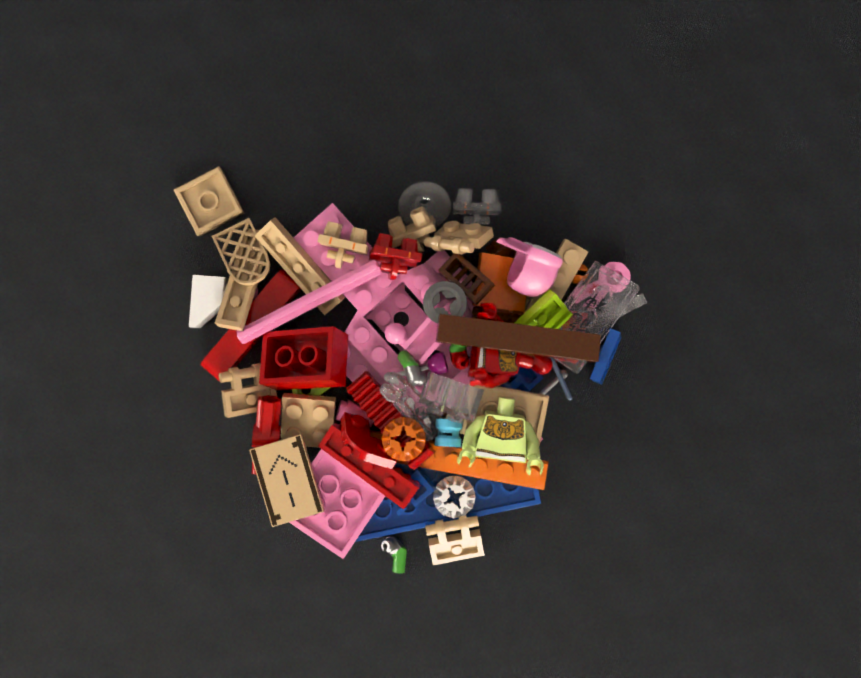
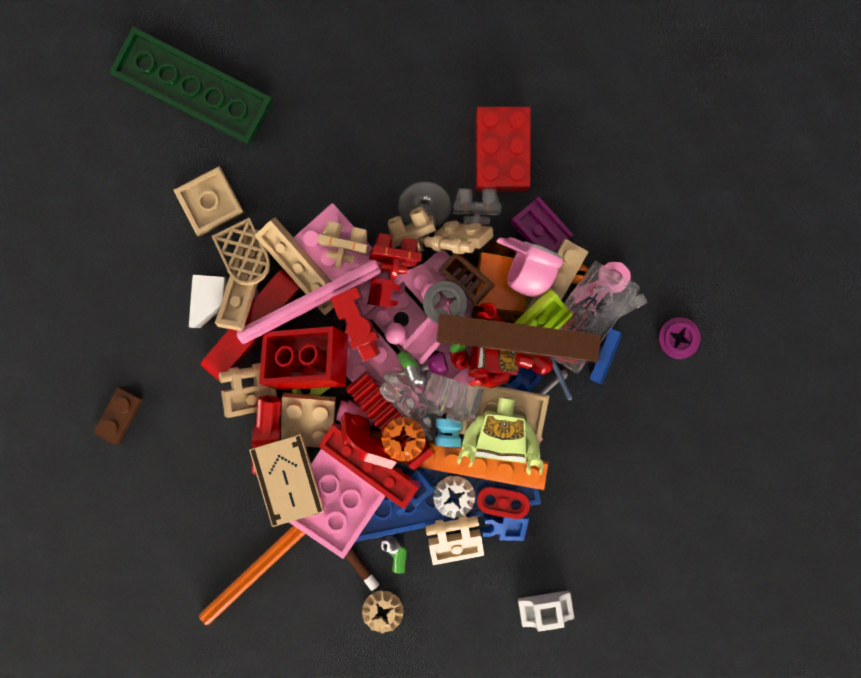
(118, 415): none -> reddish brown plate
(191, 86): none -> dark green plate
(250, 575): none -> orange axle
(358, 327): none -> red hips
(362, 569): none -> reddish brown bar
(381, 292): none -> red tile
(385, 600): none -> tan gear
(502, 502): none -> red plate
(503, 149): none -> red brick
(505, 528): none -> blue plate
(541, 226): none -> magenta plate
(546, 610): none -> white brick
(690, 334): none -> magenta gear

